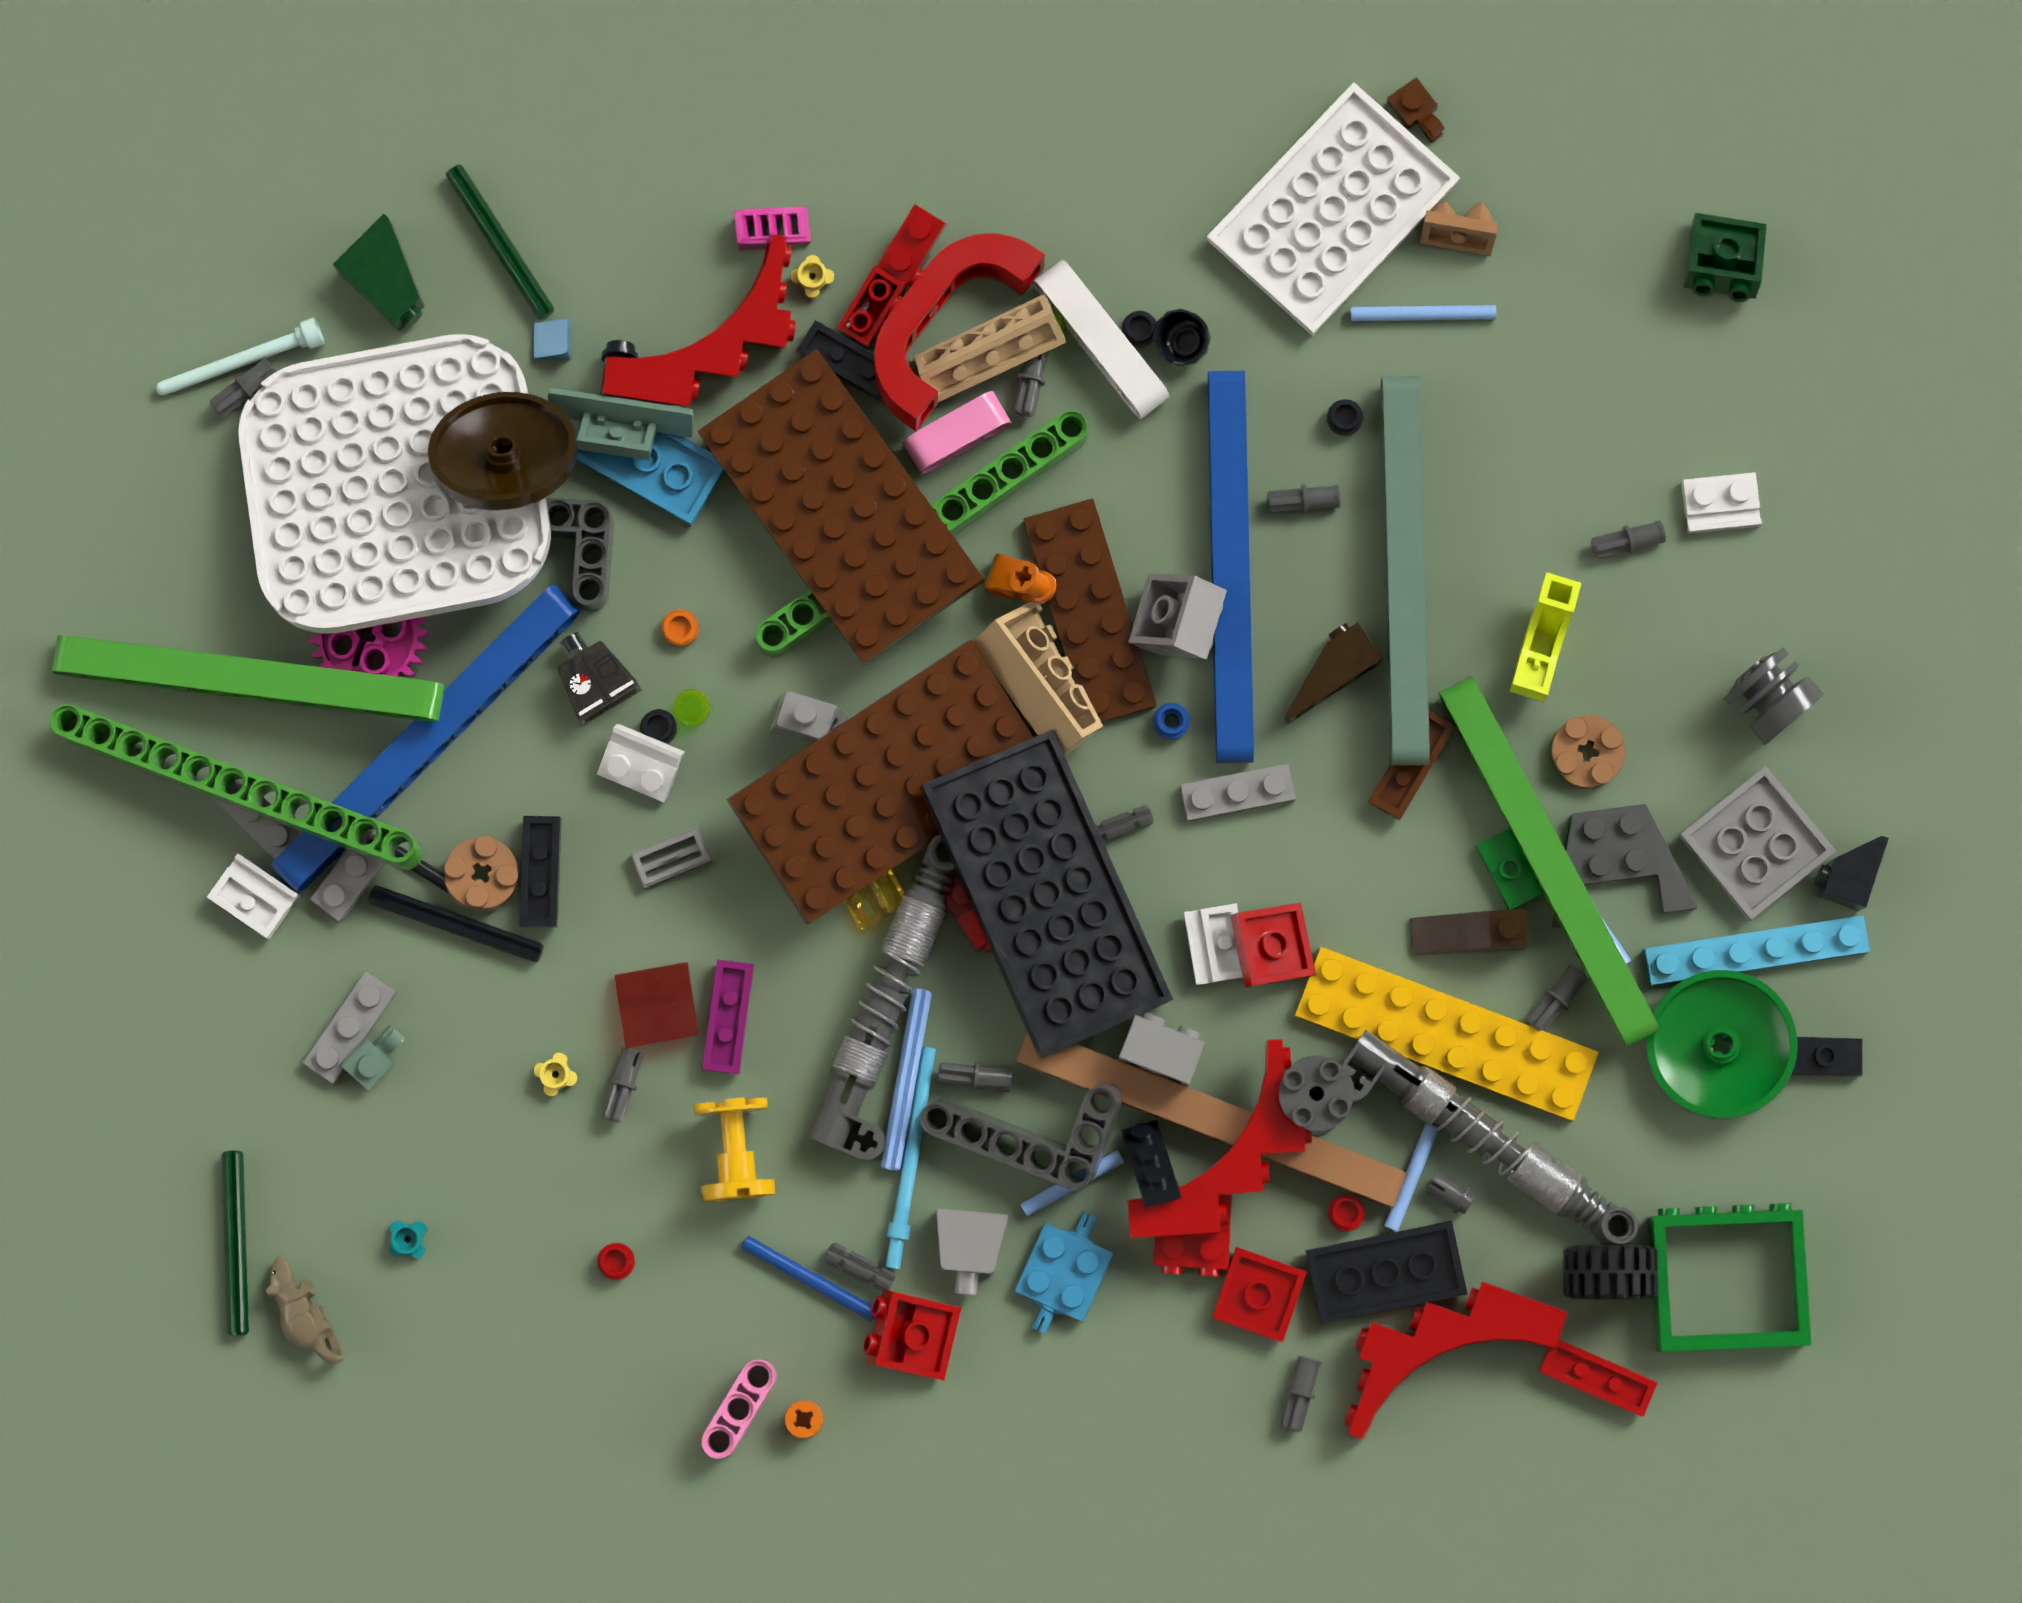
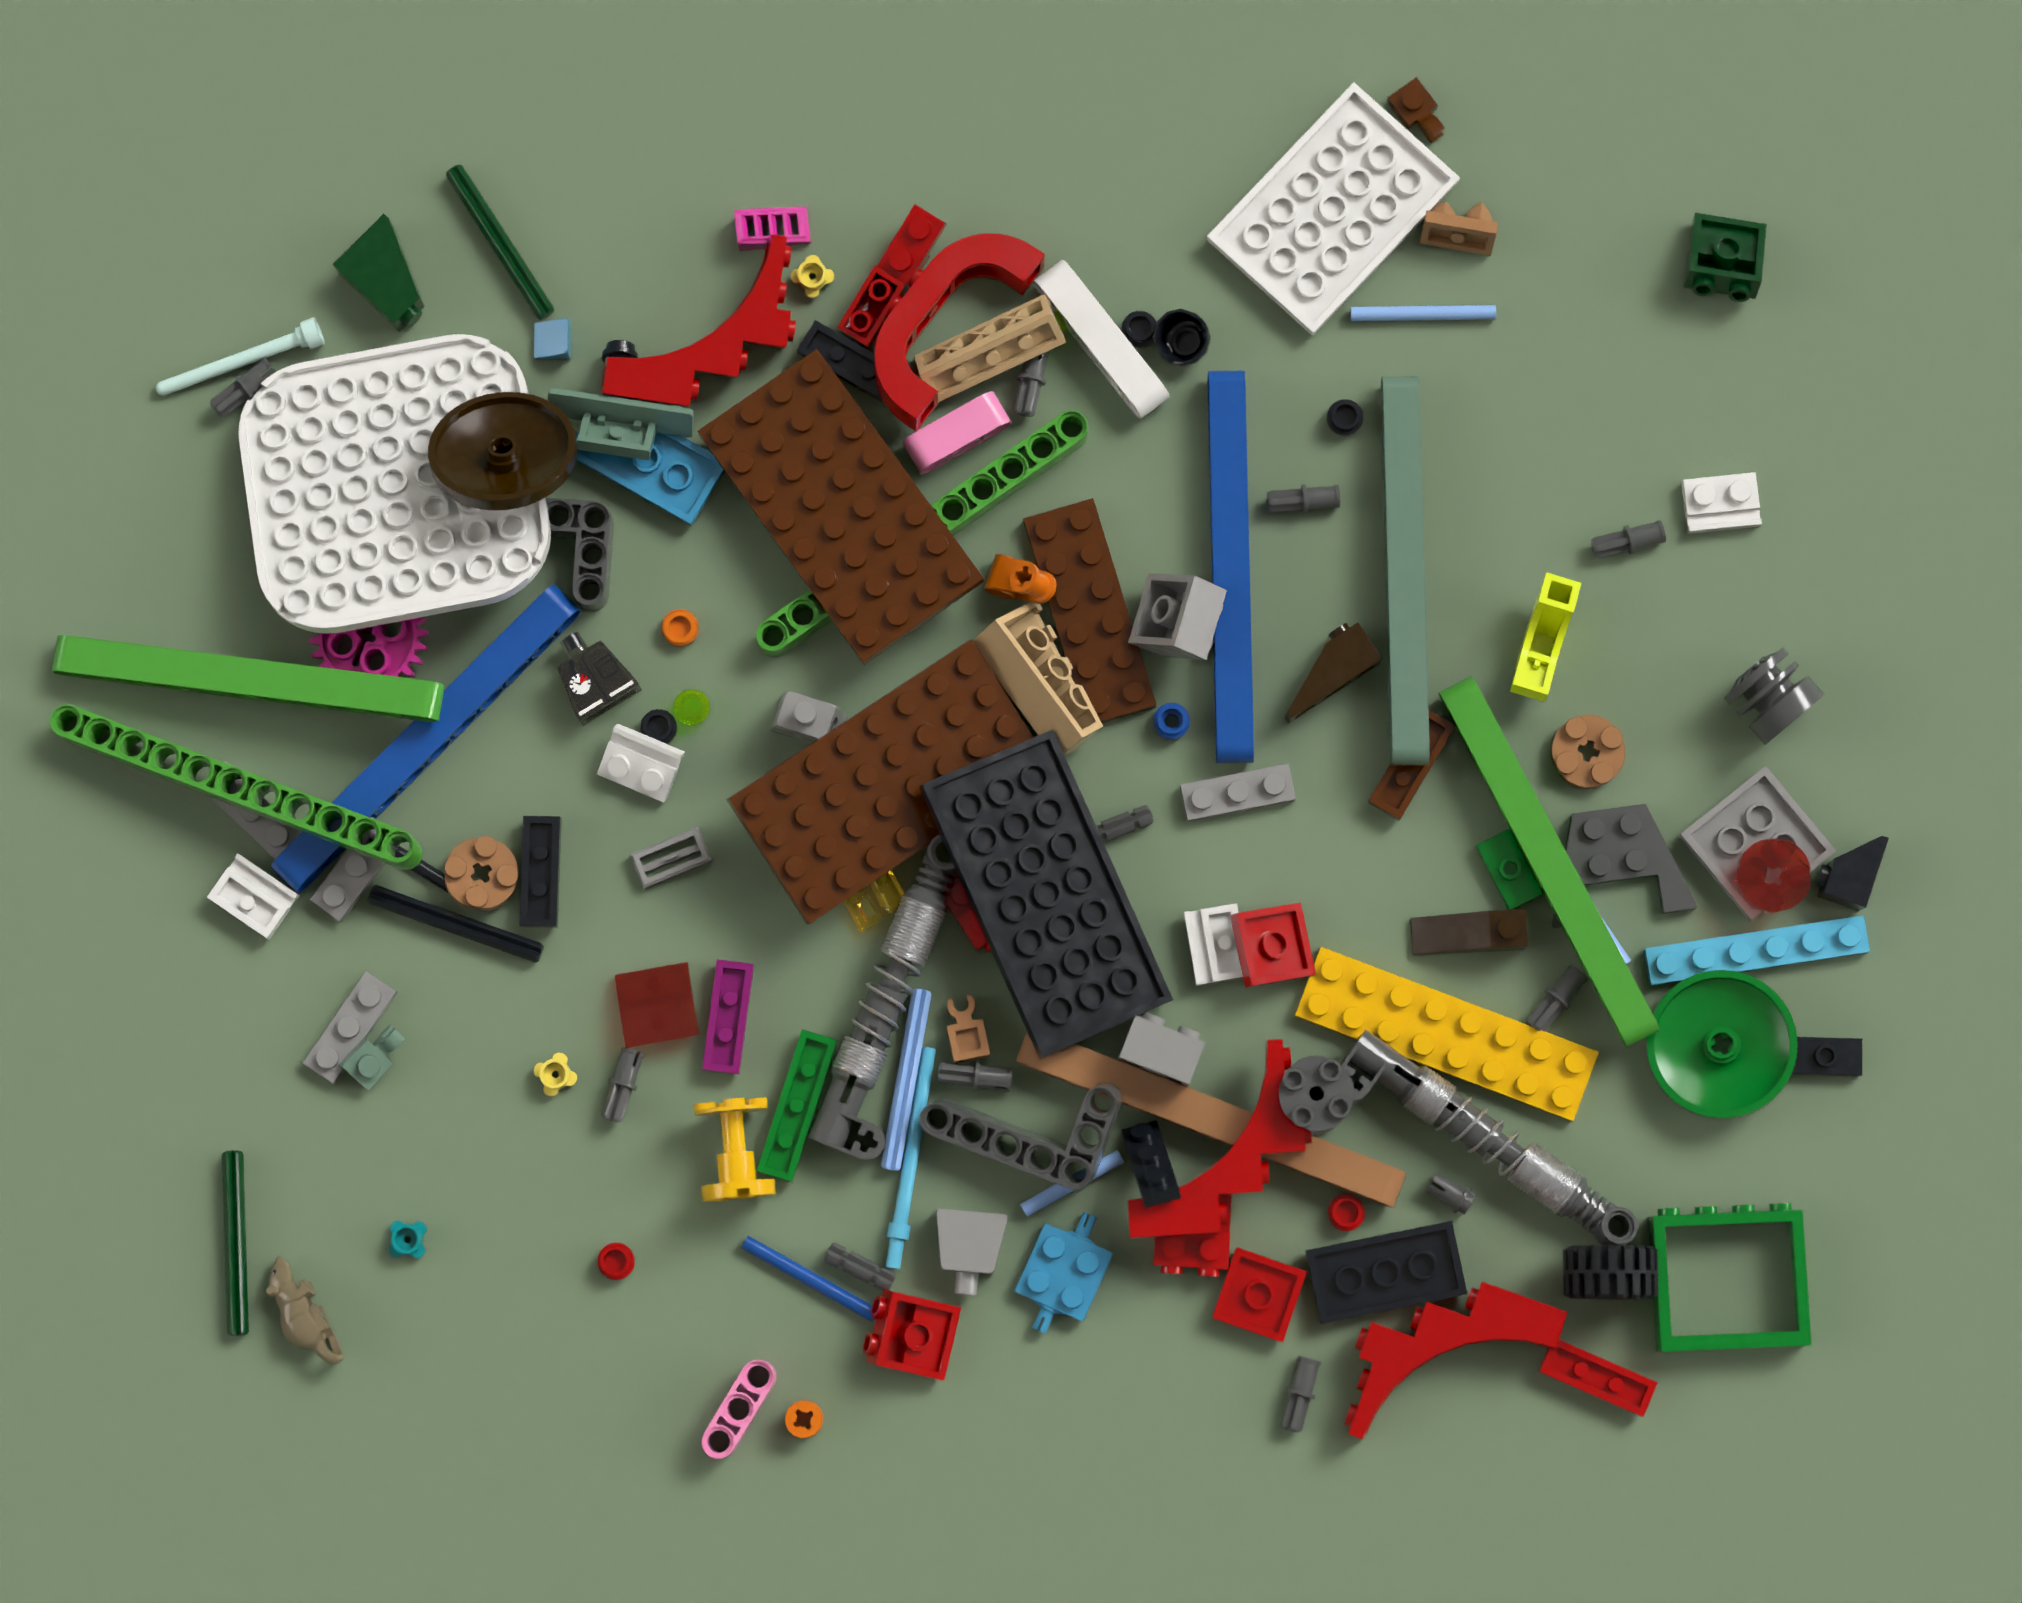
(797, 1105): none -> green plate
(967, 1037): none -> medium nougat plate
(1412, 1177): light blue bar -> none
(1794, 876): none -> clear red plate

